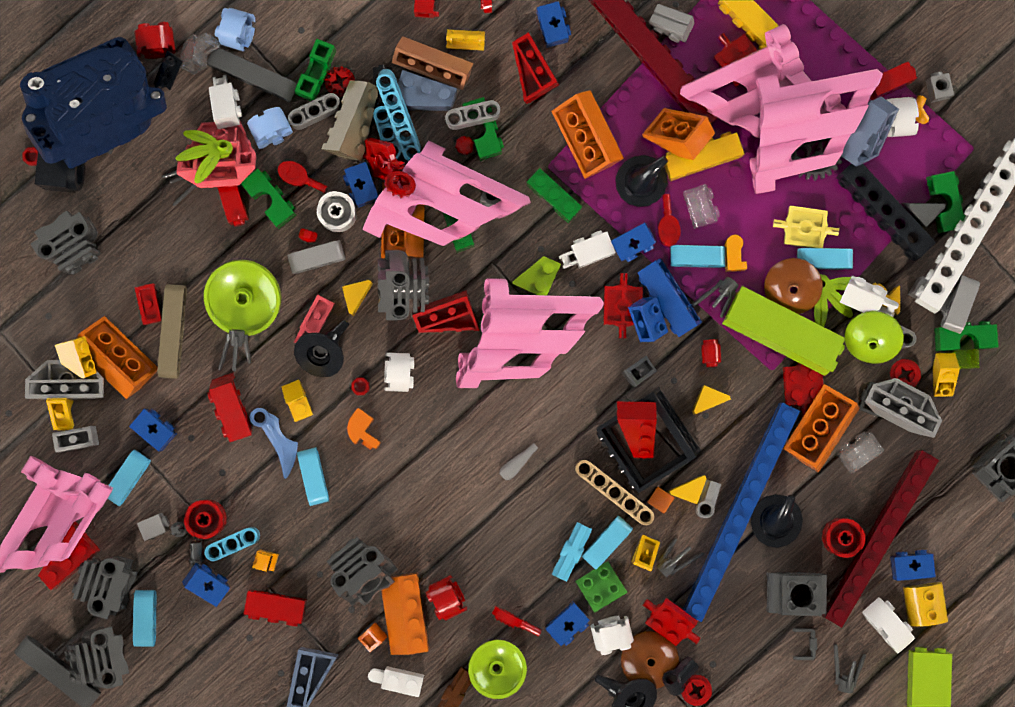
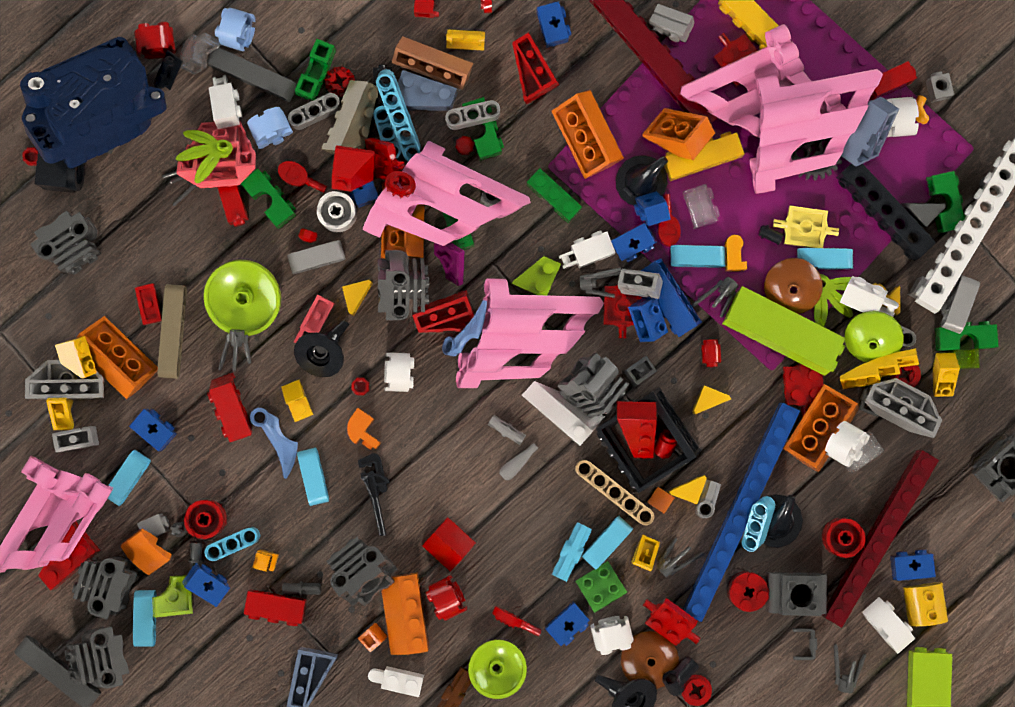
(144, 552): none -> orange slope
(174, 600): none -> lime tile
(301, 588): none -> dark grey axle
(352, 168): none -> red slope
(375, 483): none -> black piece
(449, 544): none -> red slope
(452, 261): none -> magenta tile
(472, 330): none -> medium blue piece
(506, 429): none -> light grey pin
(563, 414): none -> white wedge
(589, 281): none -> dark grey plant
(593, 385): none -> dark grey piece
(640, 283): none -> light grey brick
(652, 208): none -> blue brick
(665, 444): none -> red brick
(758, 594): none -> red brick
(764, 518): none -> medium azure beam
(770, 234): none -> black pin
(846, 444): none -> white brick
(872, 371): none -> yellow slope

